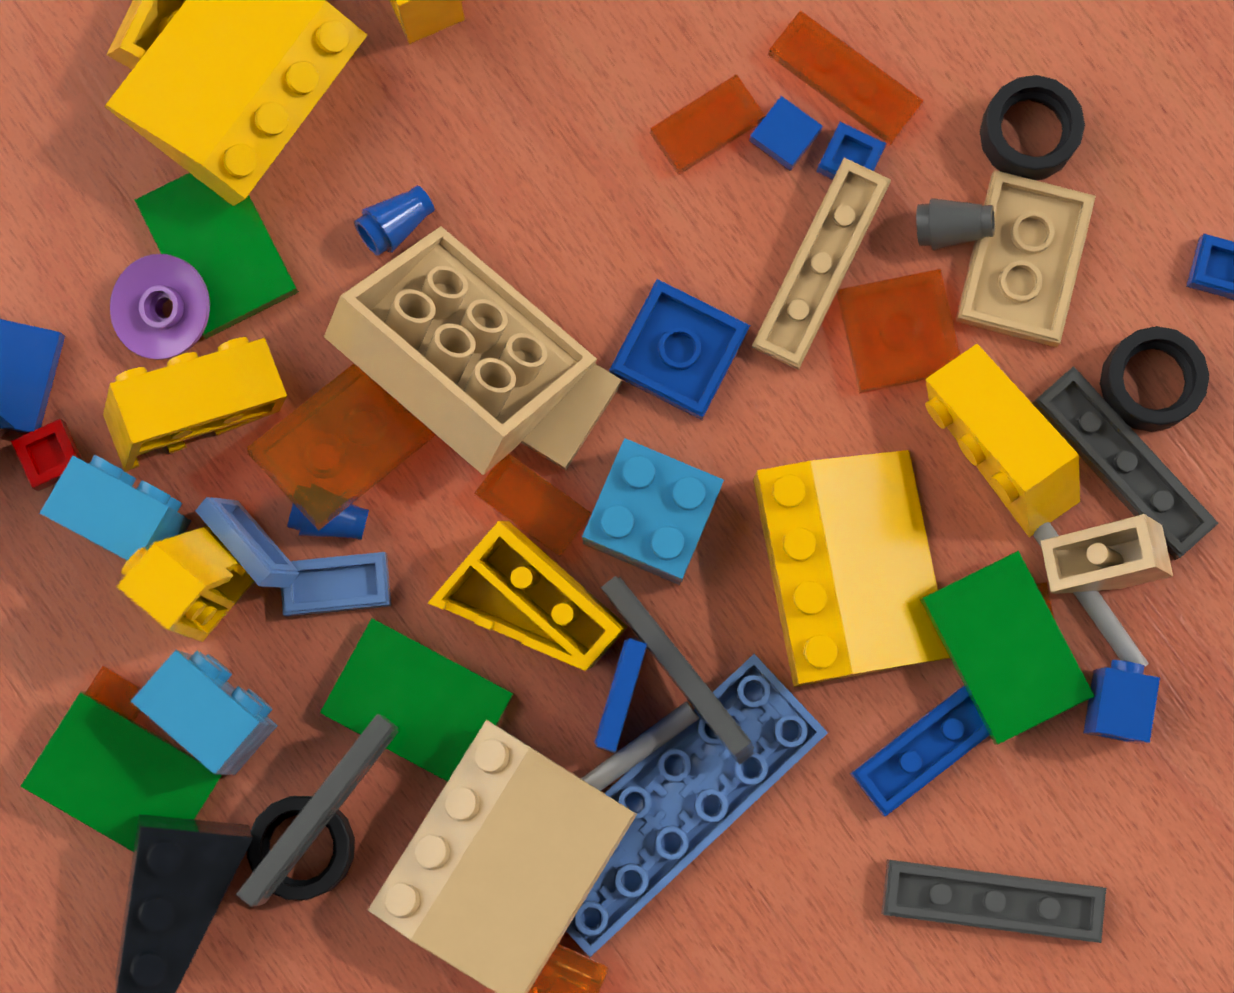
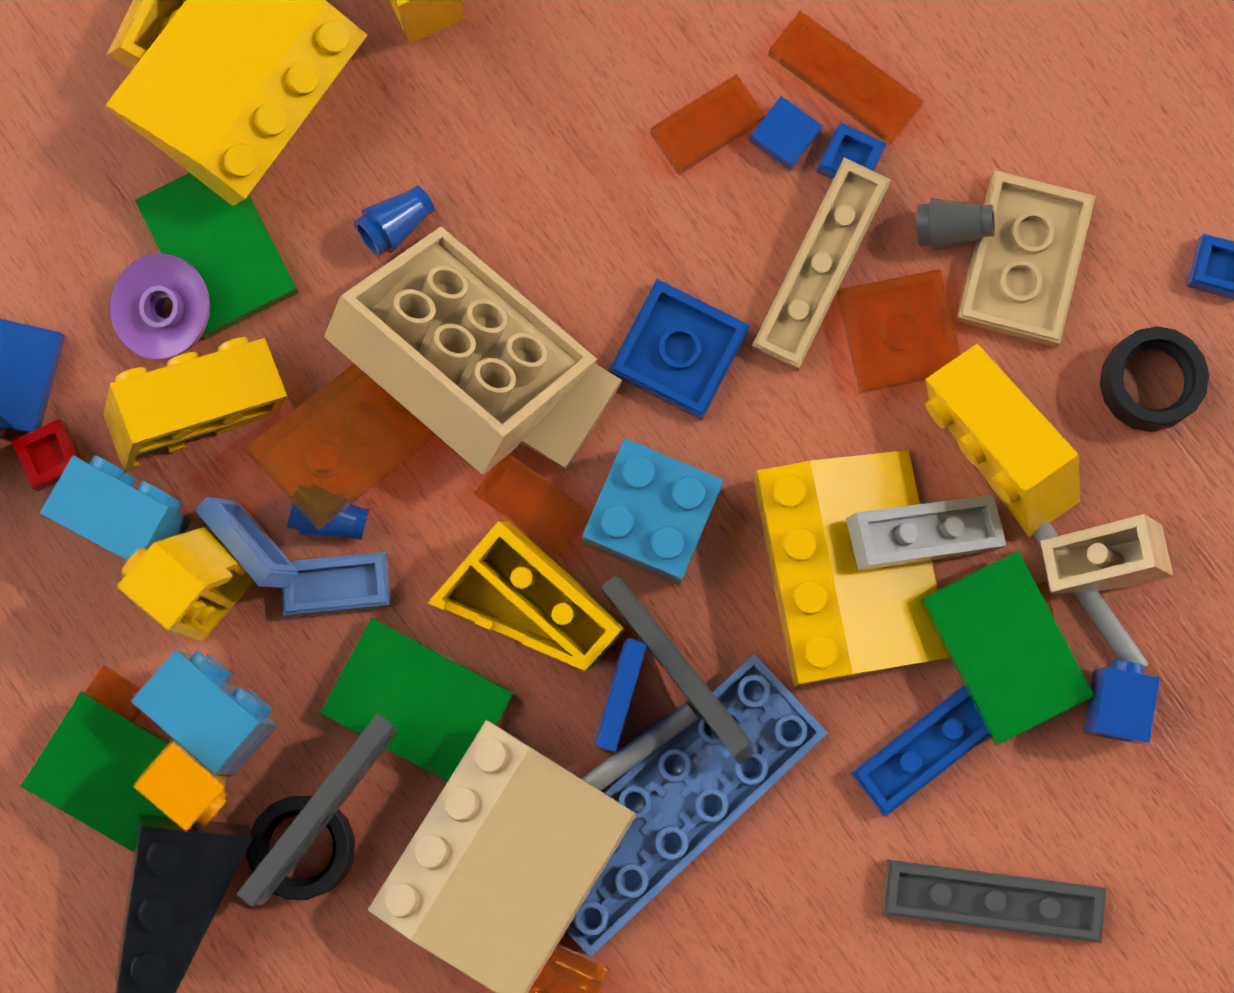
(182, 786): none -> light orange brick
(925, 532): none -> light grey plate
(1043, 91): black tyre -> none
(1124, 461): dark grey tile -> none

